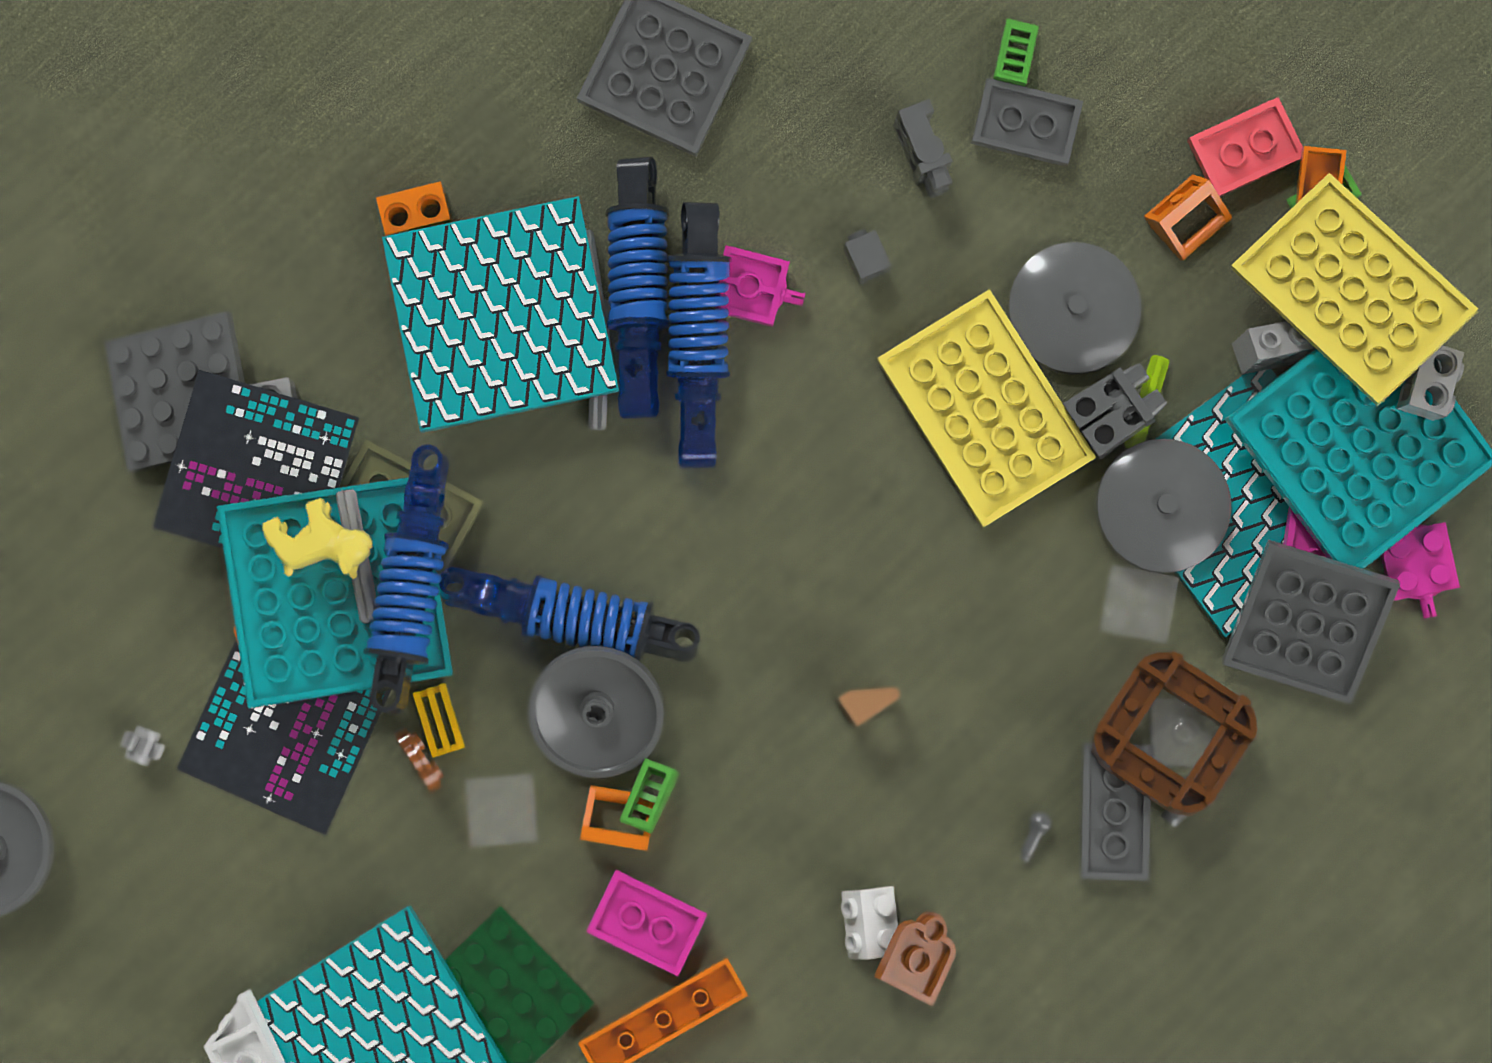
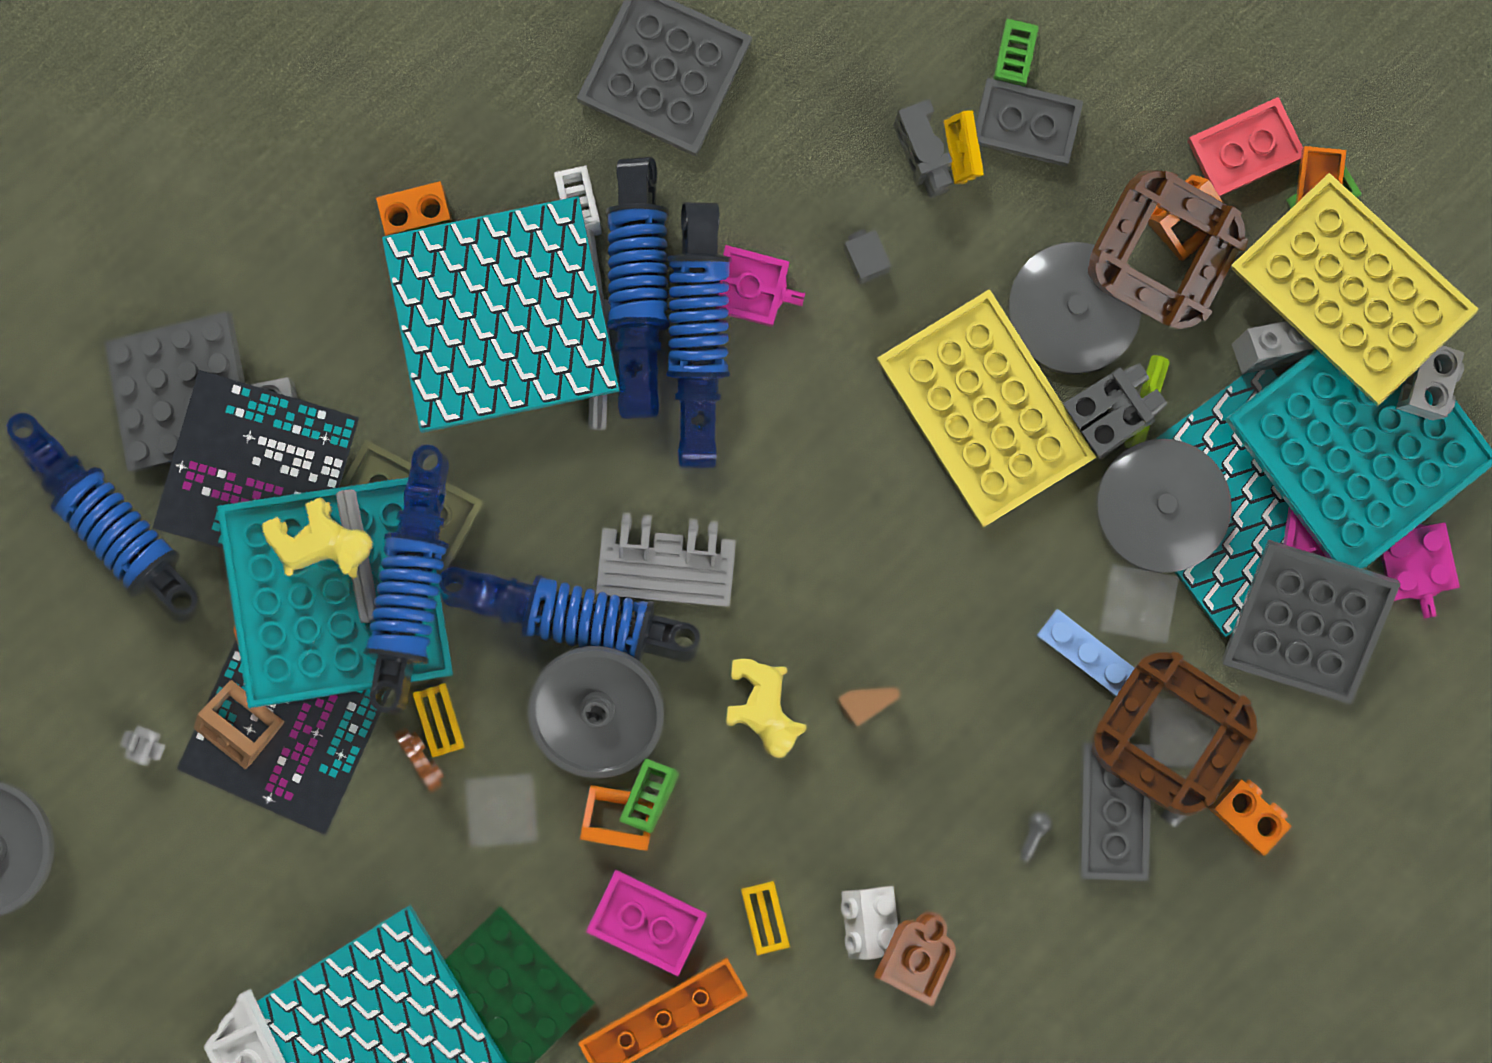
(104, 520): none -> piece
(226, 736): none -> medium nougat tile
(578, 174): none -> white slope
(666, 570): none -> light grey hinge
(763, 708): none -> light yellow animal
(778, 914): none -> yellow tile
(963, 147): none -> yellow tile
(1085, 652): none -> light blue plate
(1210, 266): none -> reddish brown plate
(1245, 823): none -> orange brick

